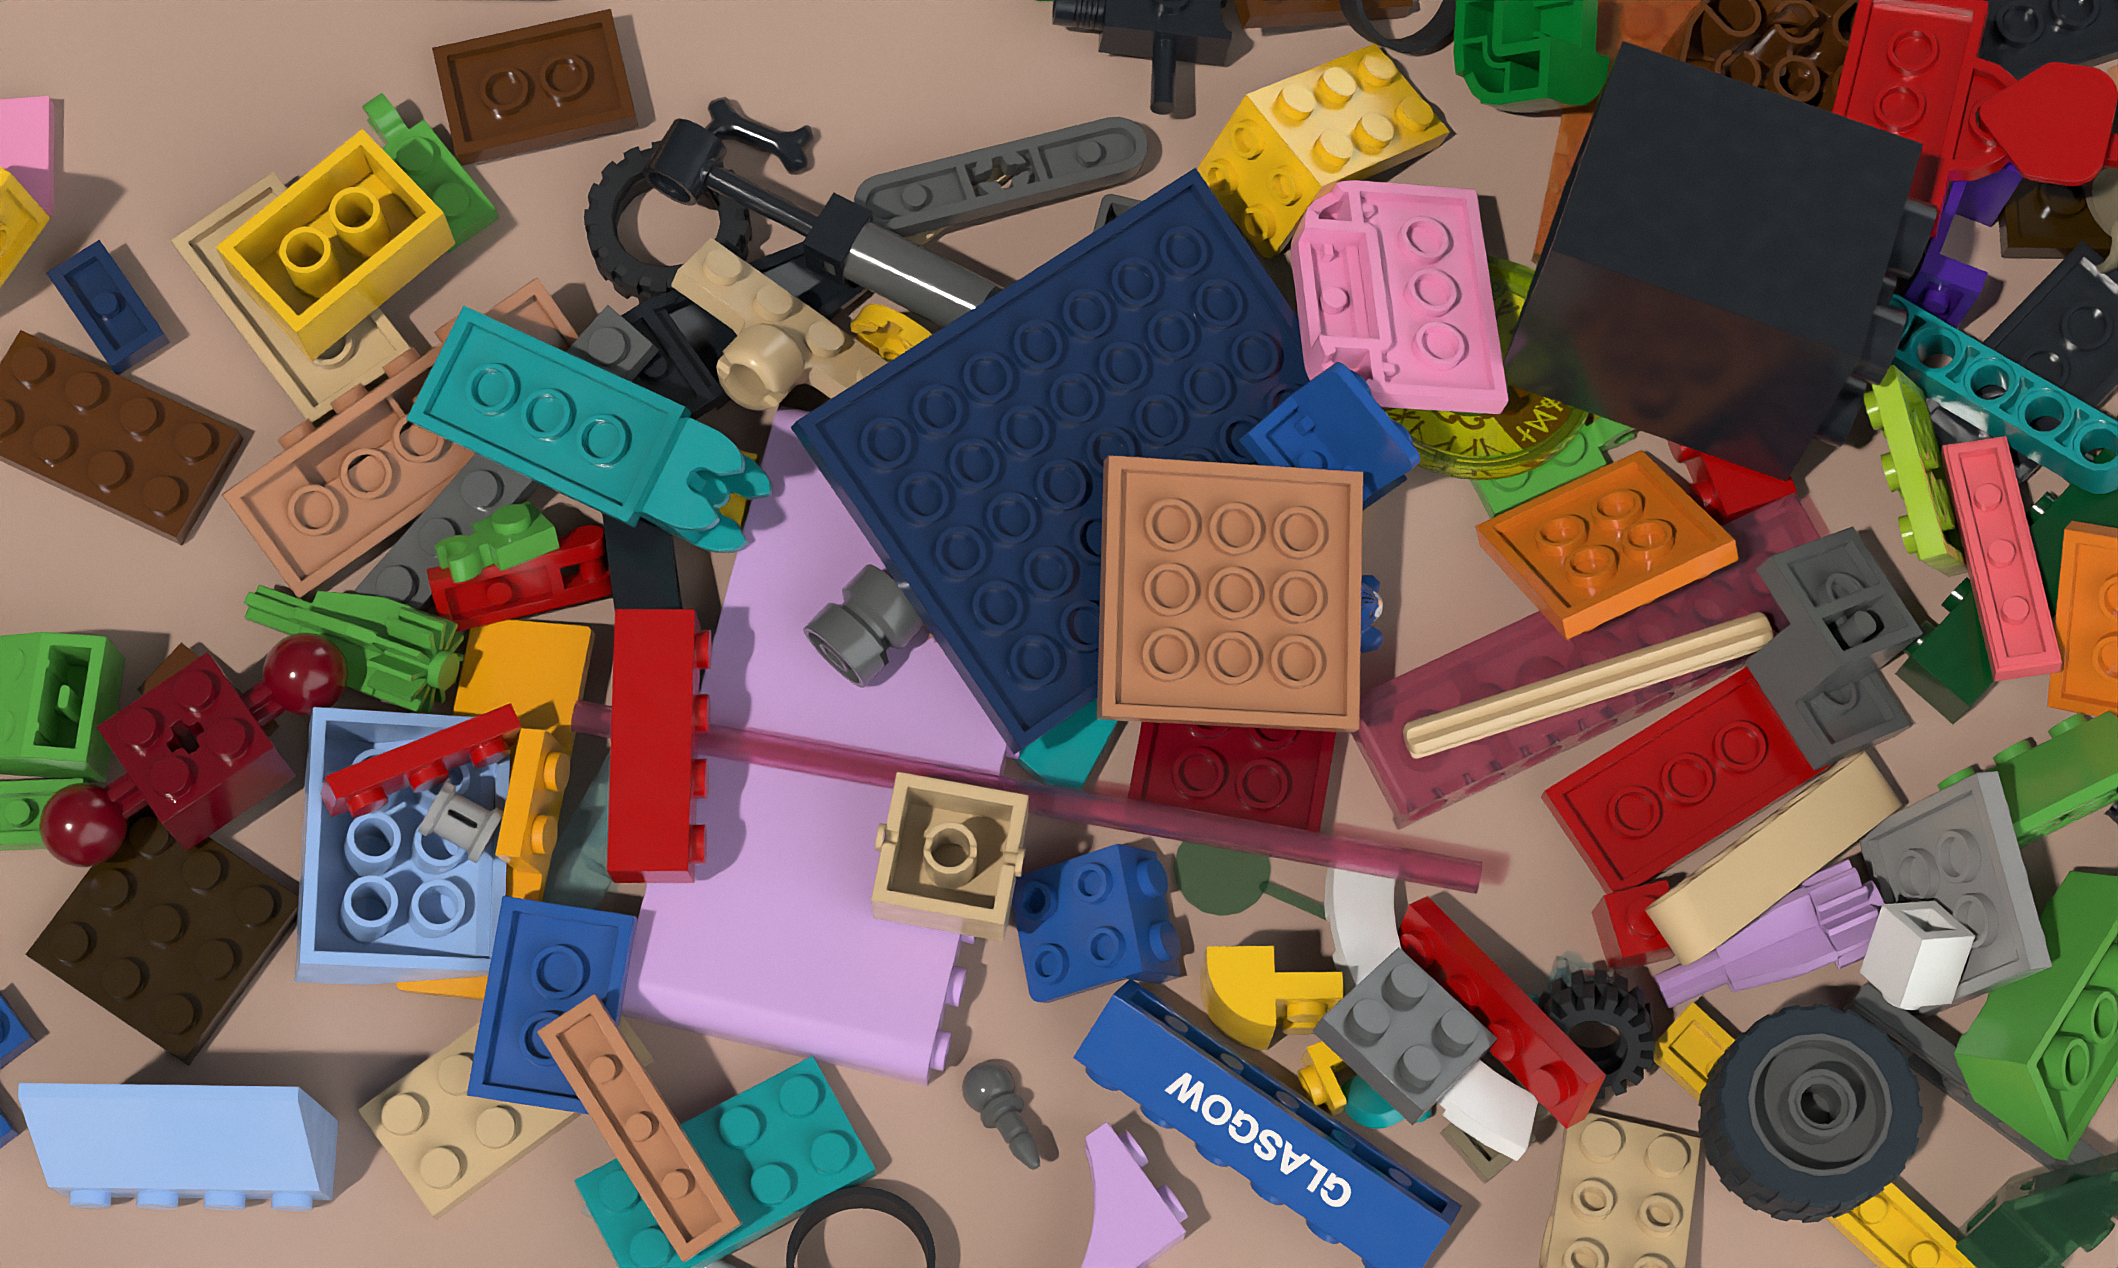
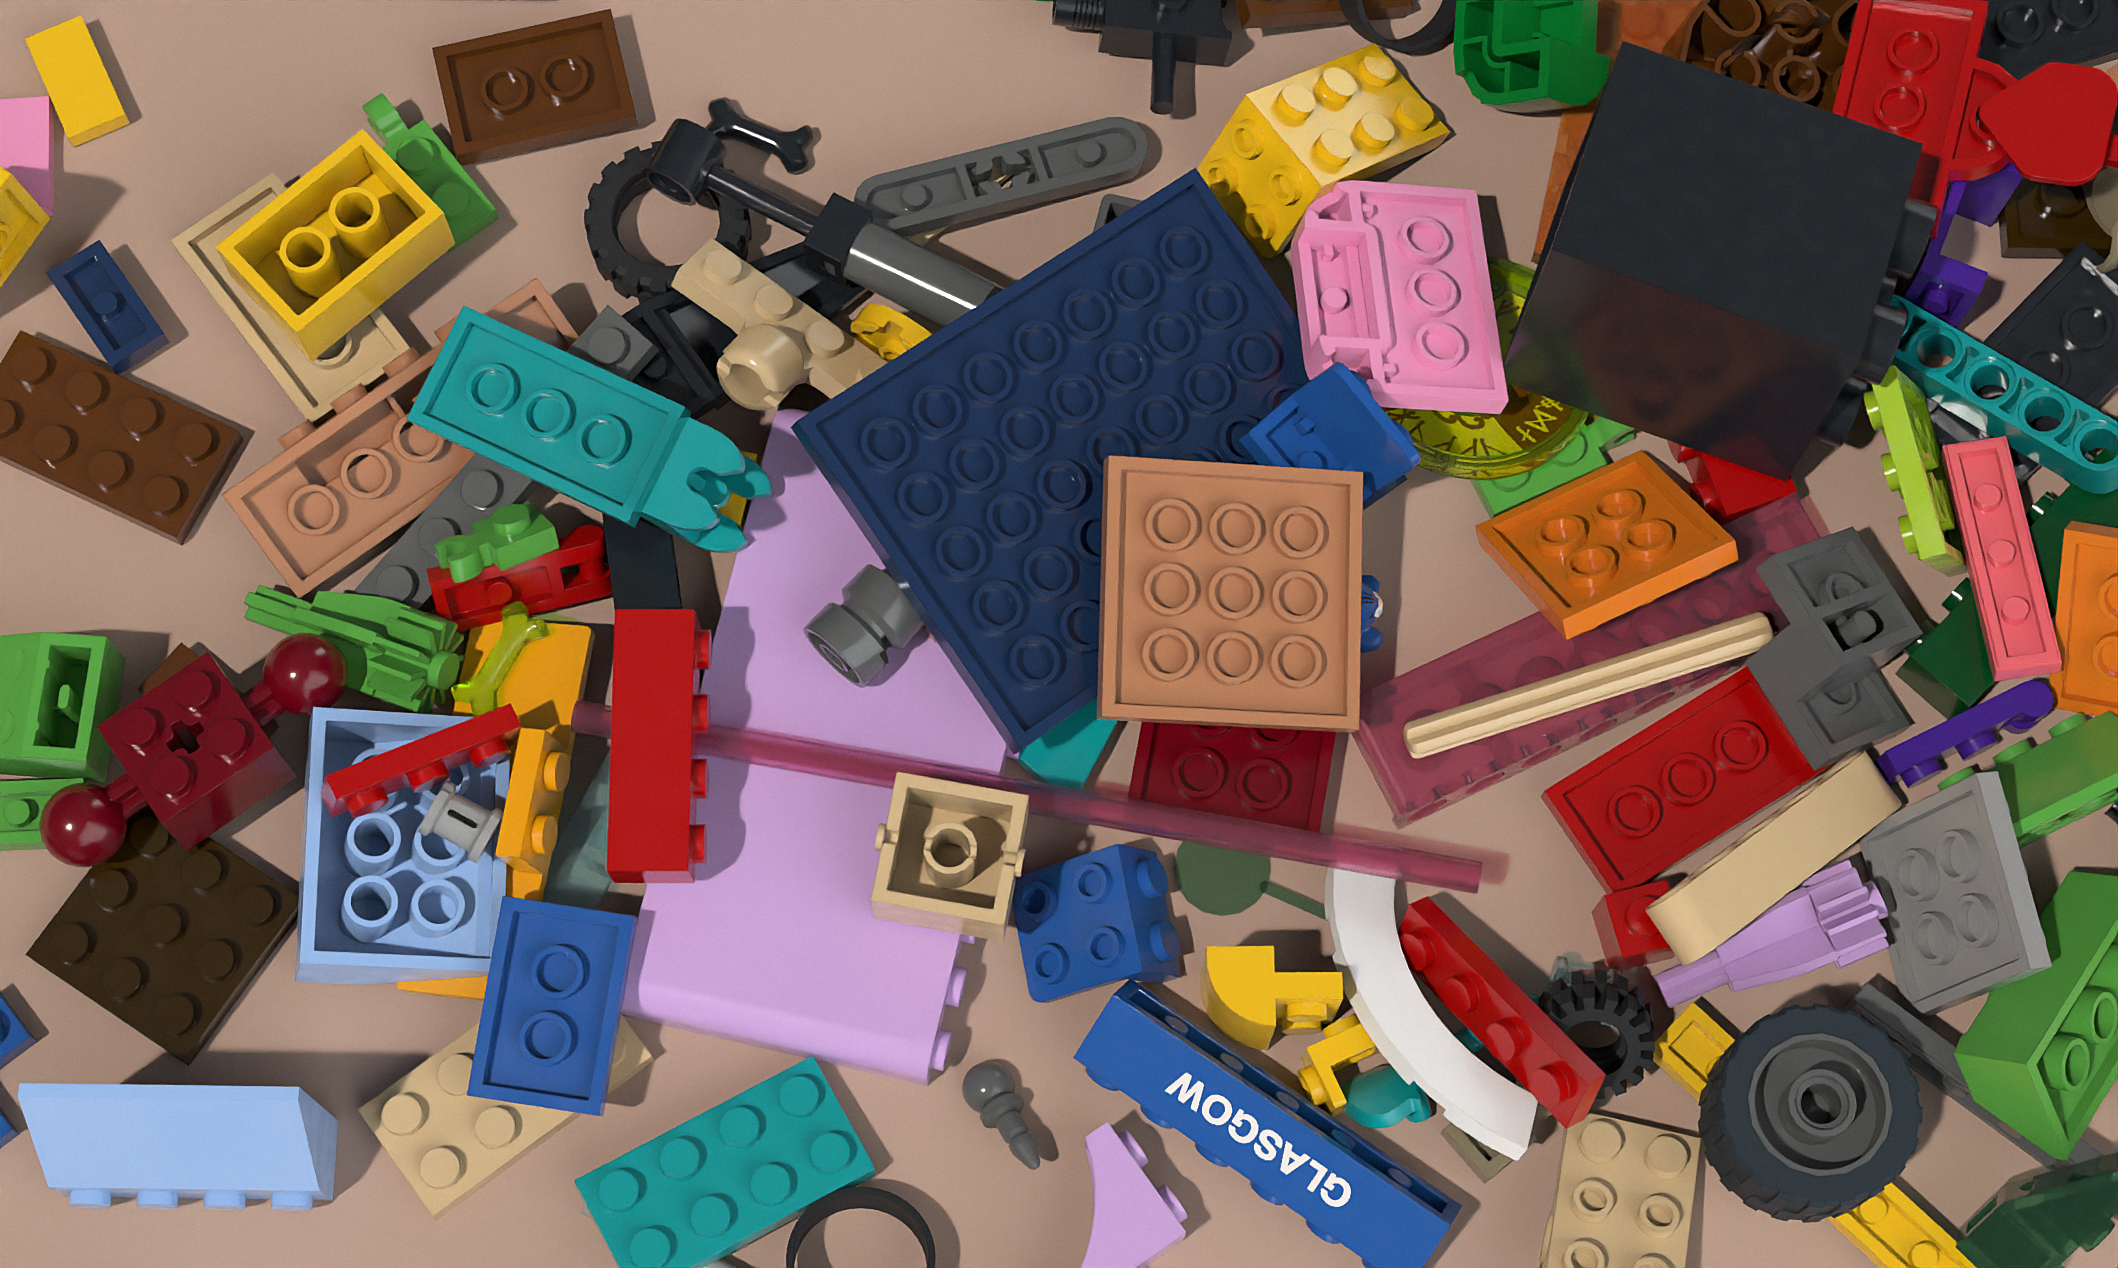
(77, 81): none -> yellow tile
(516, 633): none -> clear neon green piece
(640, 1128): nougat plate -> none
(1404, 1035): plate -> none
(1917, 954): white brick -> none
(1966, 734): none -> dark purple plate

